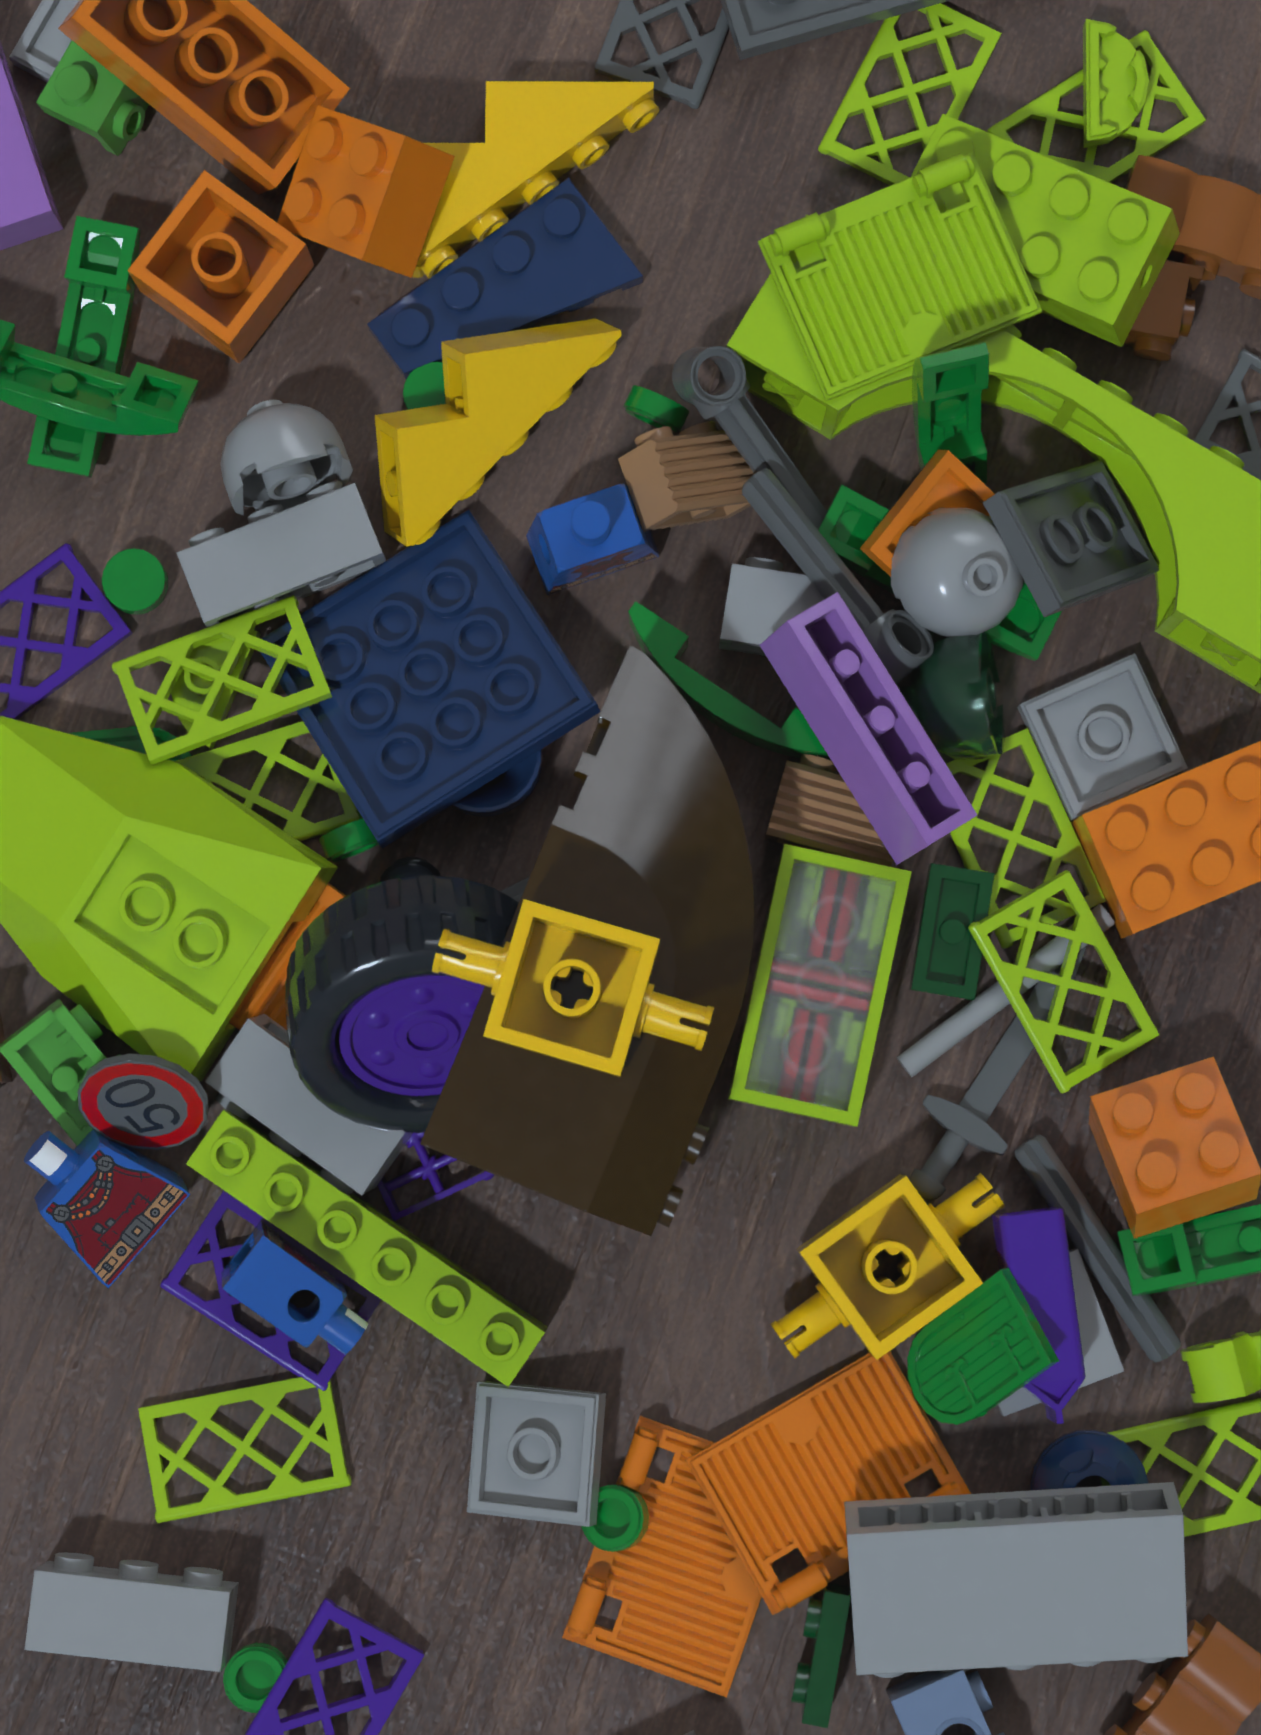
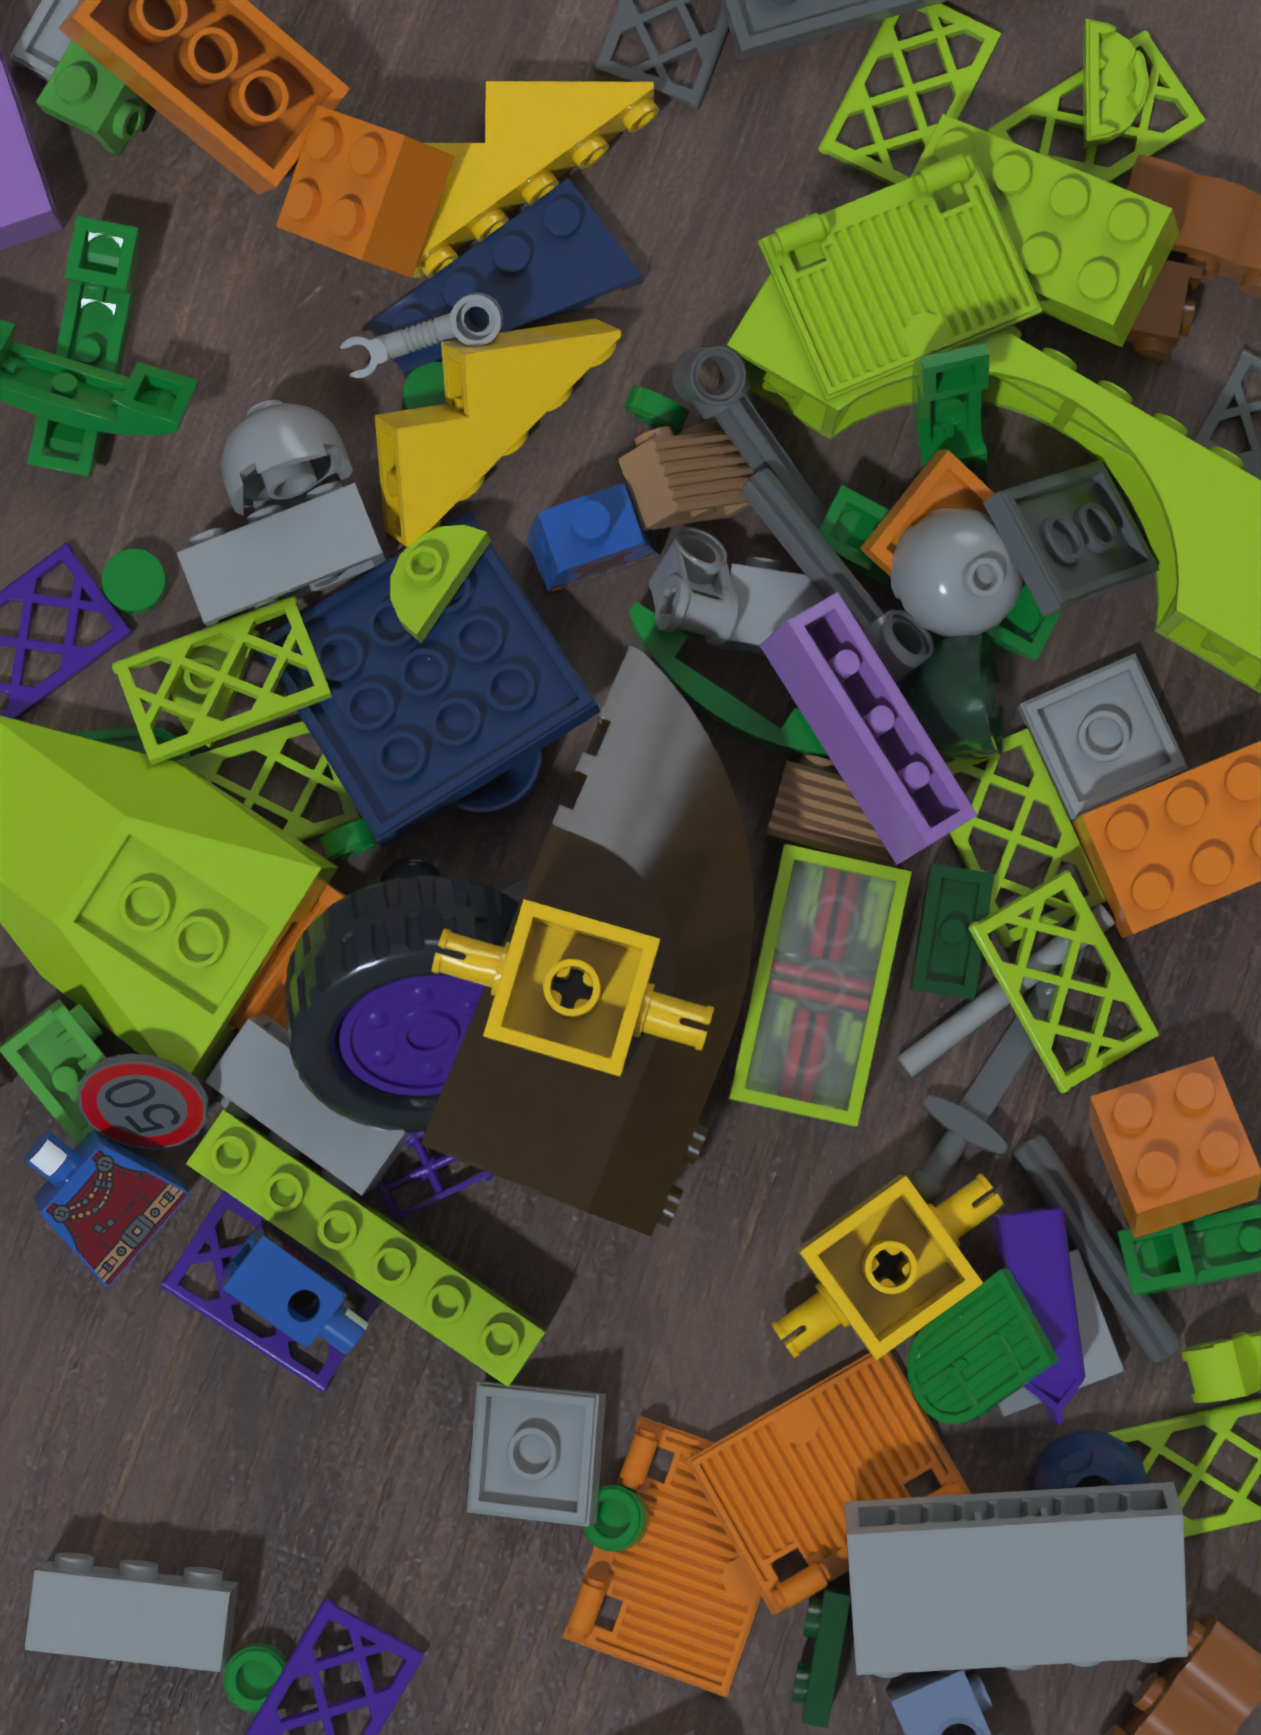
(220, 1497): lime window -> none
(221, 266): orange brick -> none
(431, 574): none -> lime plate
(442, 328): none -> light grey brick
(694, 587): none -> light grey piece

